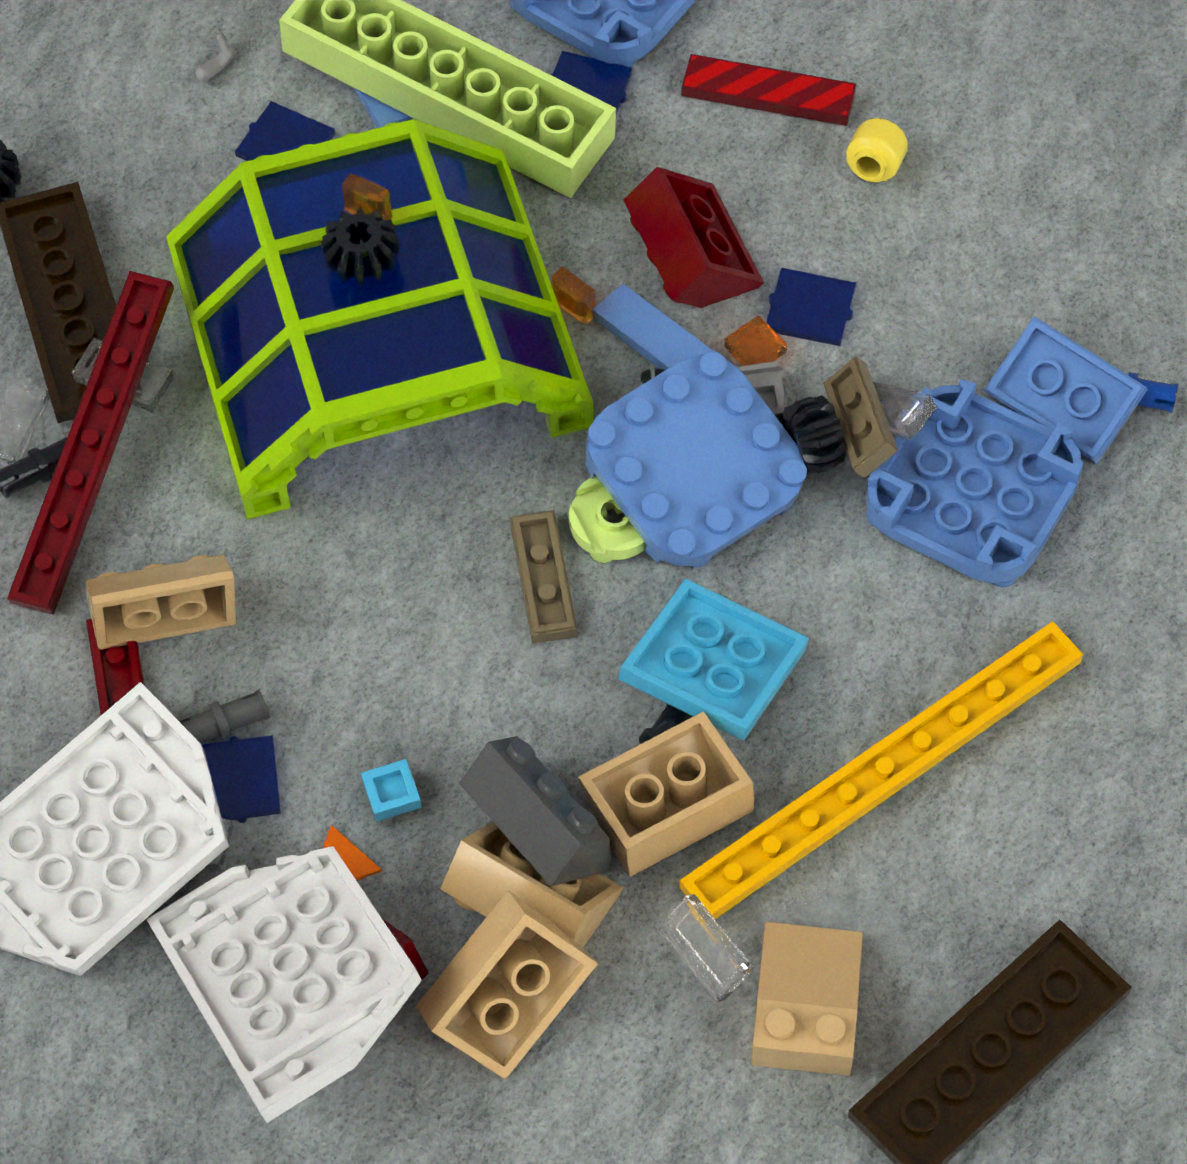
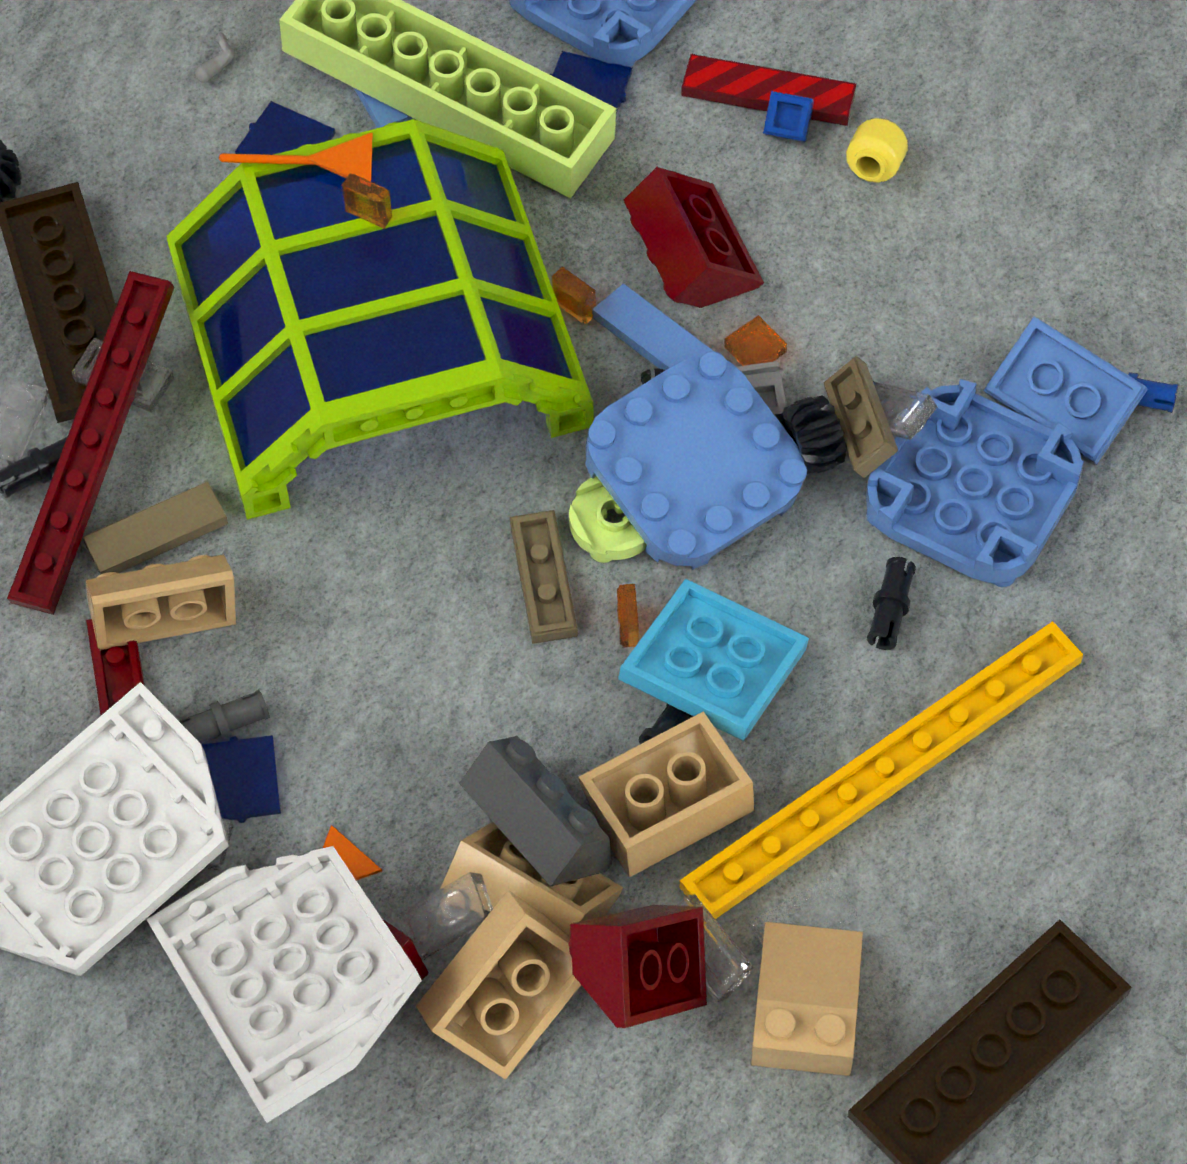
(155, 530): none -> dark tan tile
(342, 159): none -> orange piece
(360, 245): black gear -> none
(391, 790): medium azure plate -> none
(446, 915): none -> clear plate
(627, 615): none -> clear orange tile
(642, 962): none -> dark red slope
(788, 116): none -> blue tile
(811, 306): clear blue piece -> none
(891, 603): none -> black pin

